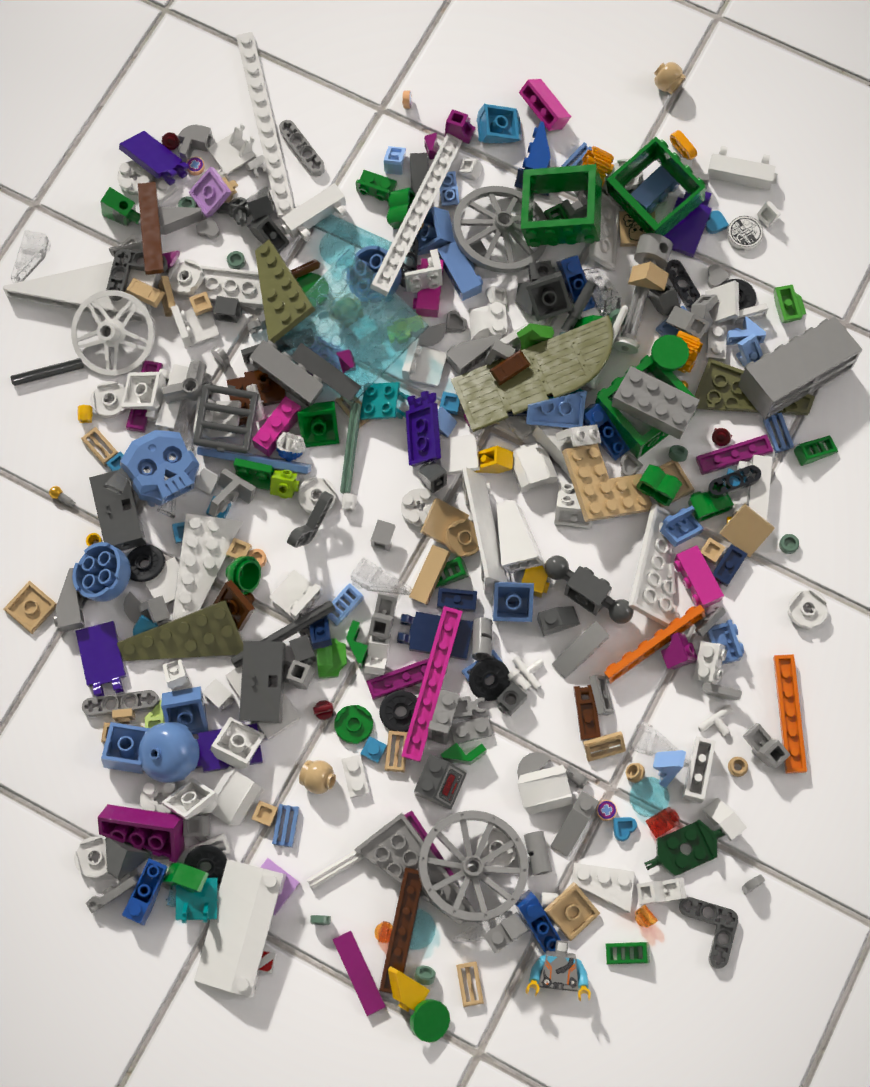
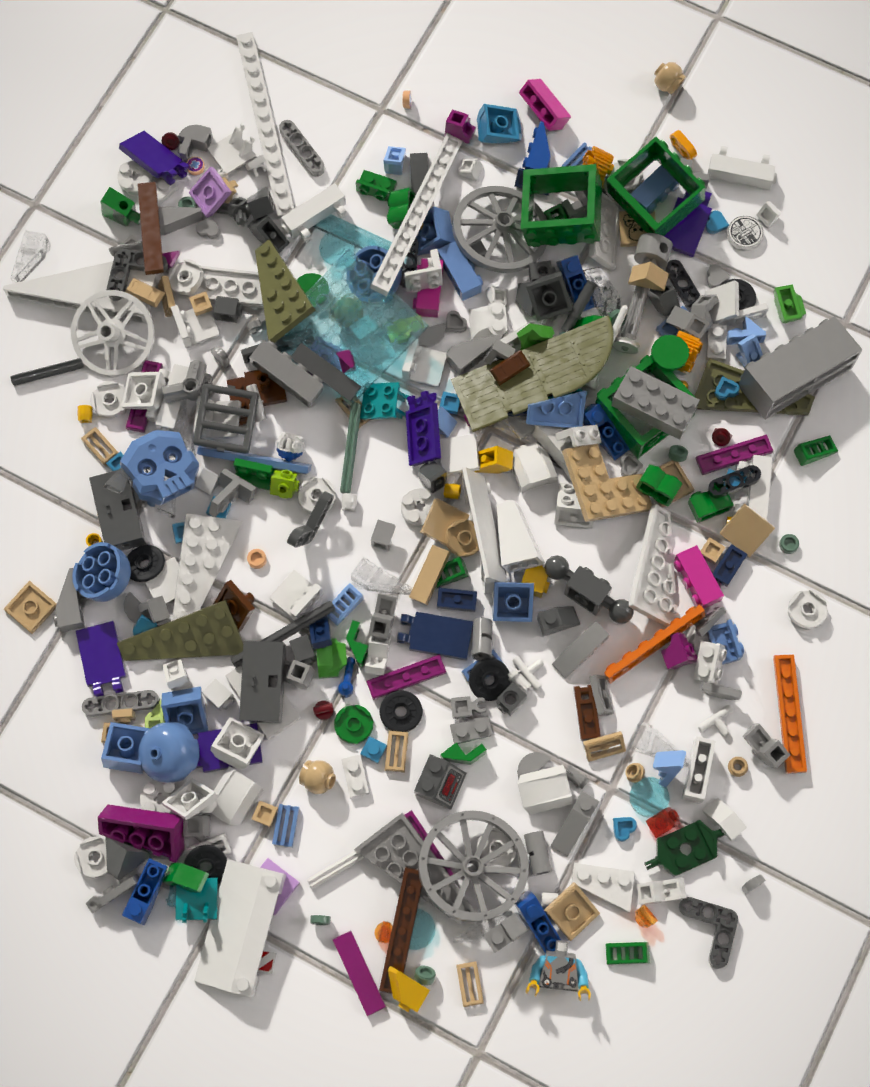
(56, 493): piece -> none
(236, 260): sand green tile -> none
(238, 548): tan plate -> none
(245, 573): green piece -> none
(280, 421): dark pink brick -> none
(305, 268): reddish brown tile -> none
(319, 424): green slope -> none
(345, 688): none -> blue piece
(430, 1020): green tile -> none
(431, 145): magenta slope -> none
(431, 684): dark pink plate -> none
(443, 717): light grey bracket -> none
(449, 190): light blue slope -> none
(452, 491): none -> yellow hose
(606, 810): tile -> none
(681, 526): medium blue bracket -> none
(726, 388): none -> dark azure tile
(774, 418): medium blue tile -> none

